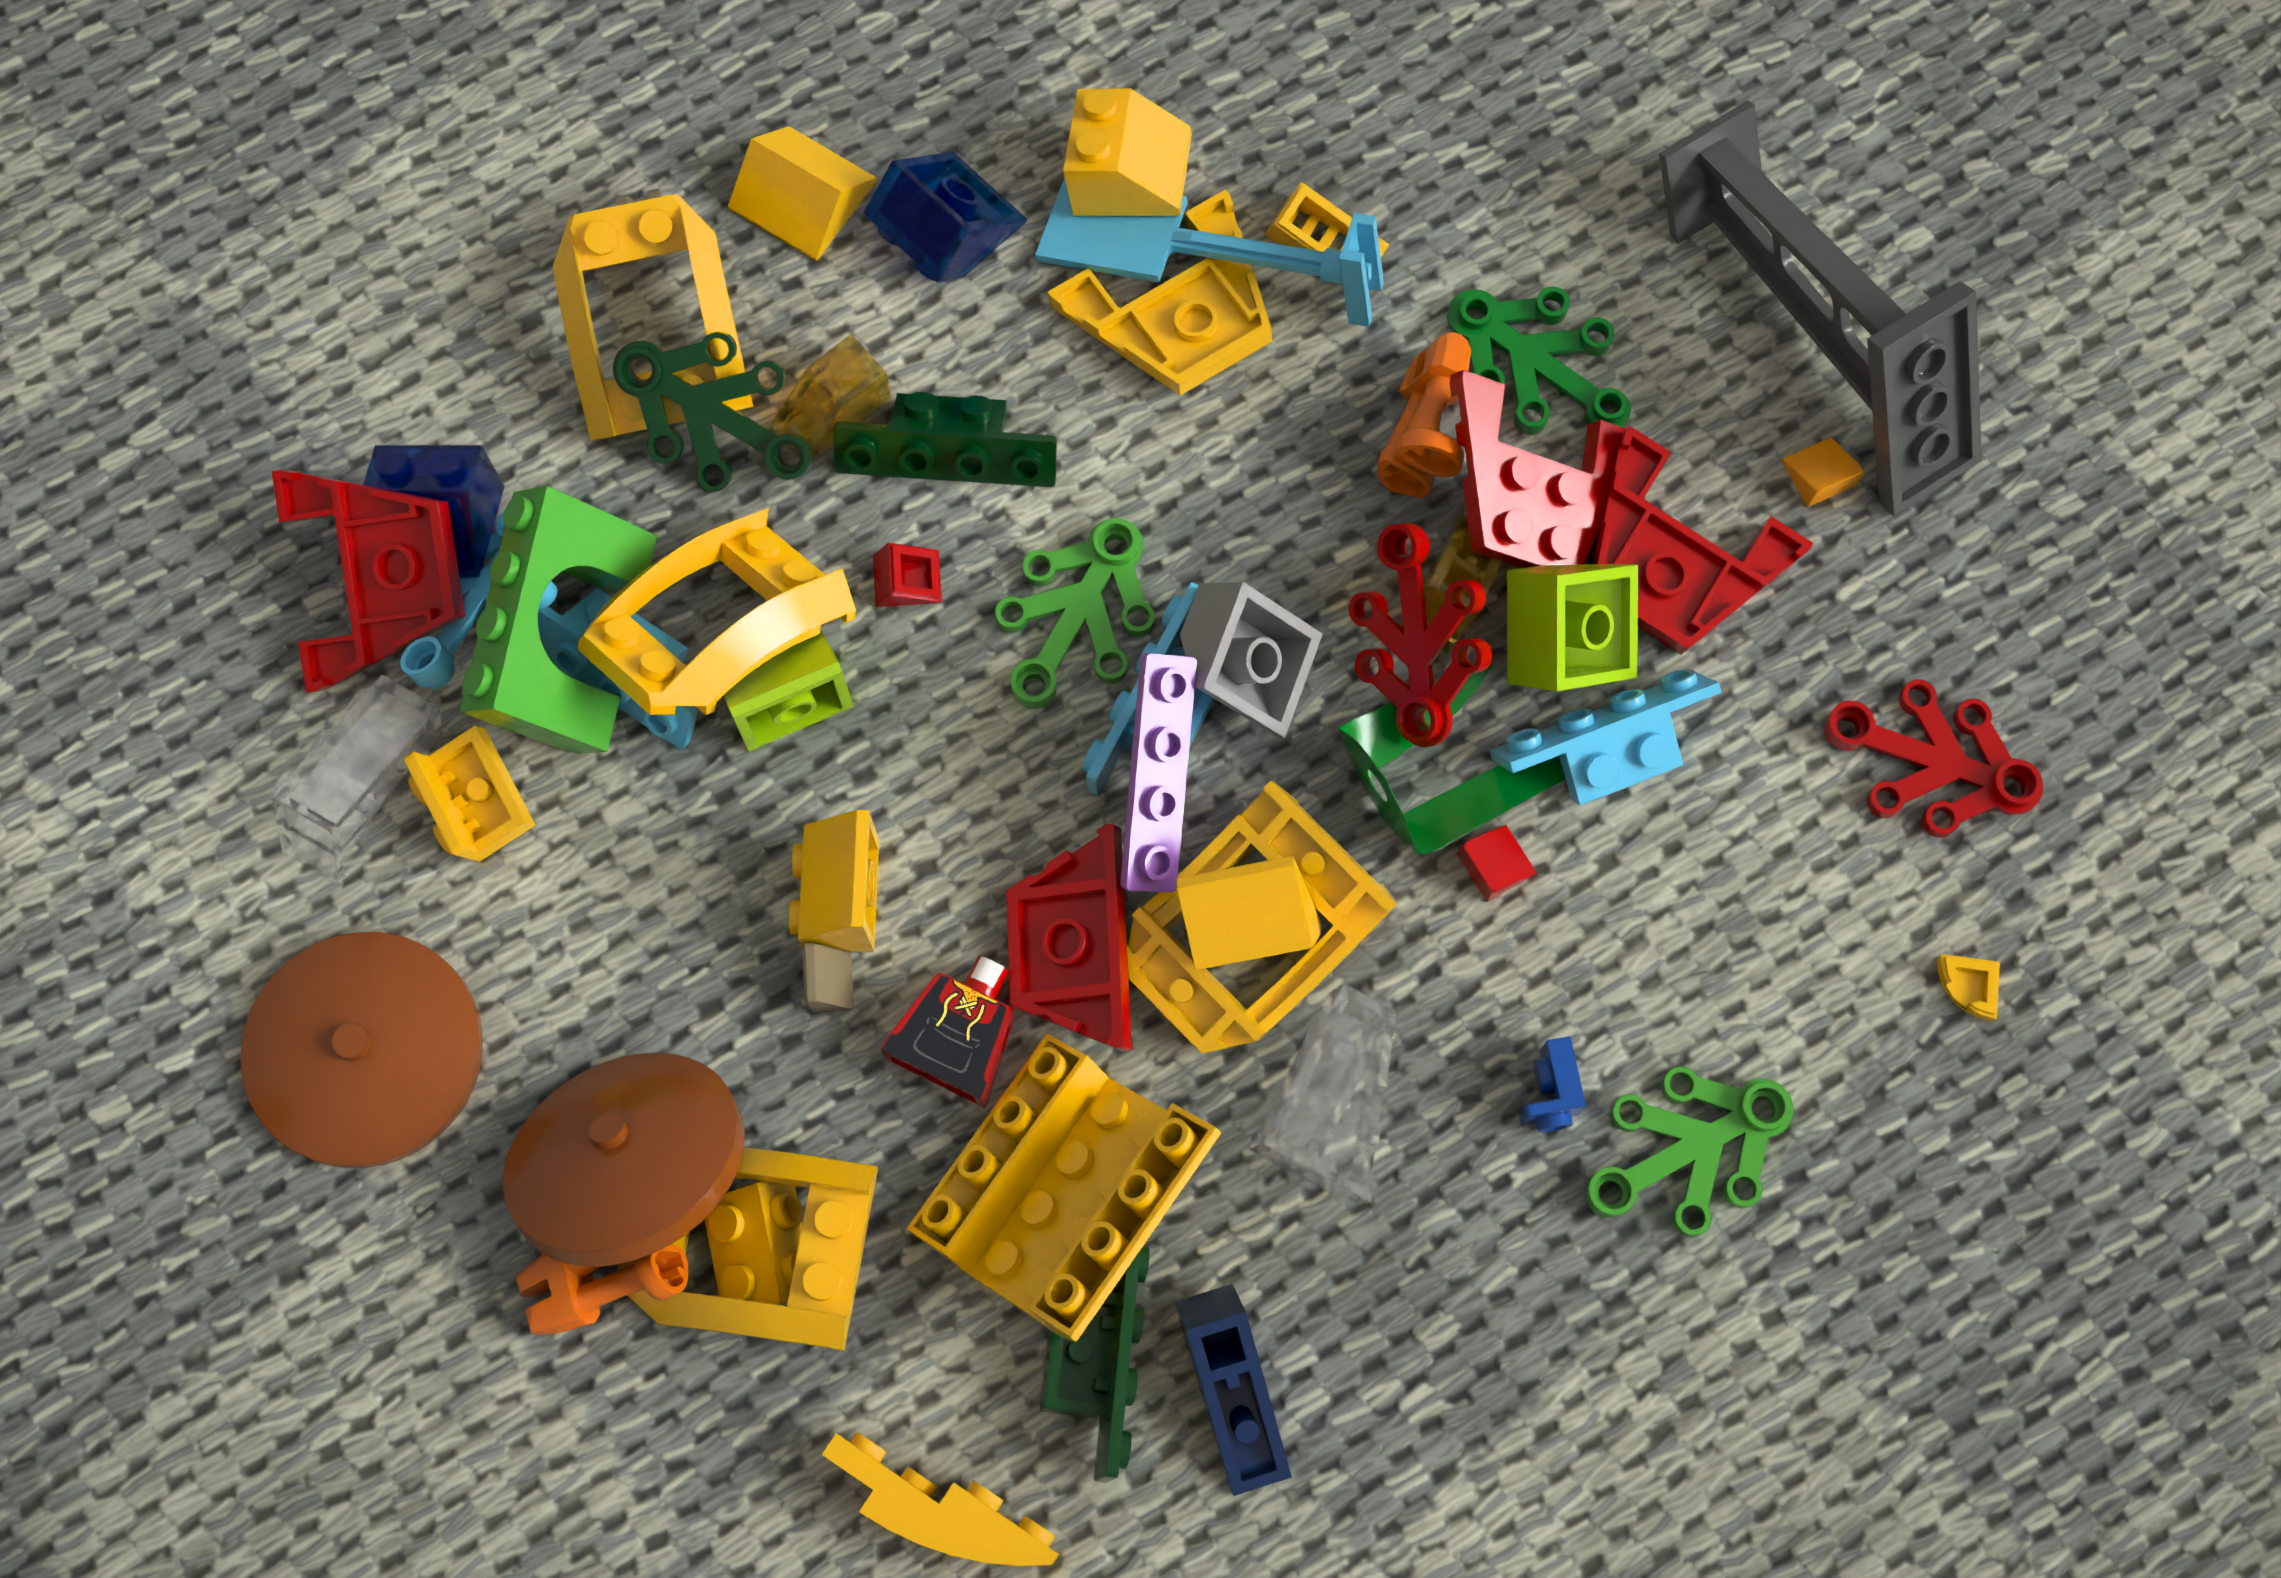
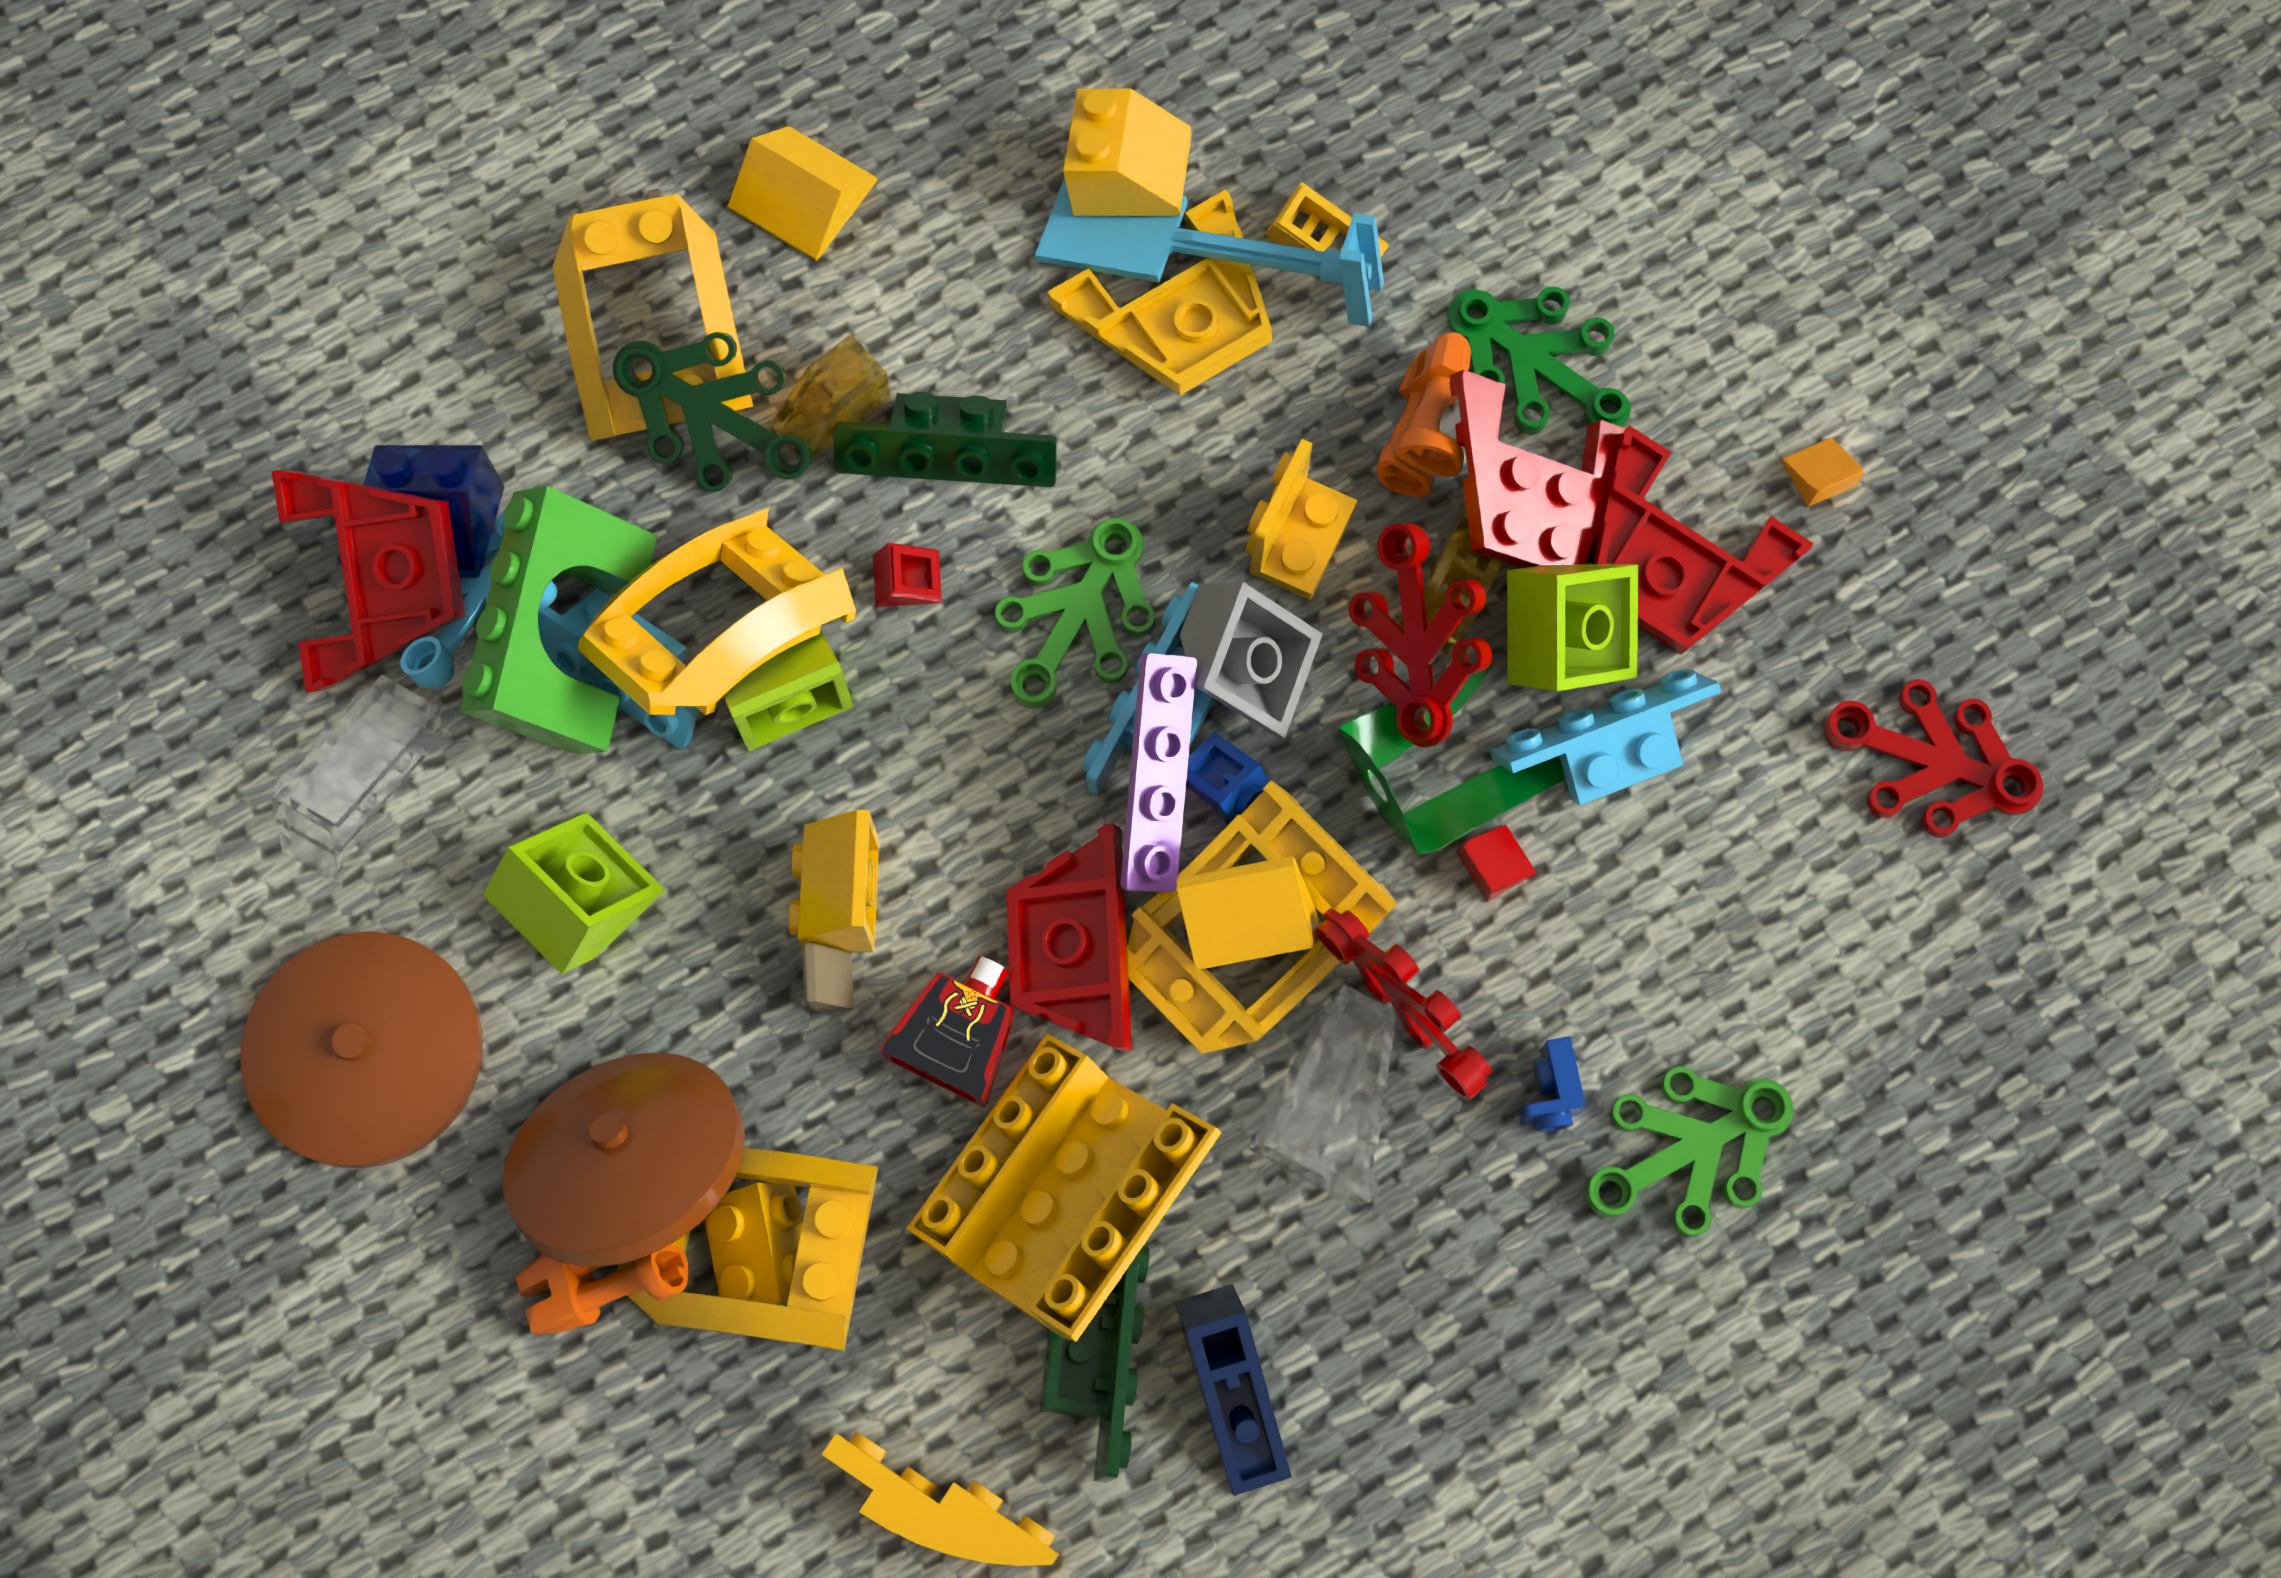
(469, 795): yellow bracket -> none
(571, 891): none -> lime slope
(941, 214): clear blue slope -> none
(1224, 777): none -> blue bracket
(1298, 527): none -> yellow bracket
(1422, 1017): none -> red plant
(1917, 365): dark grey piece -> none
(1971, 983): yellow tile -> none

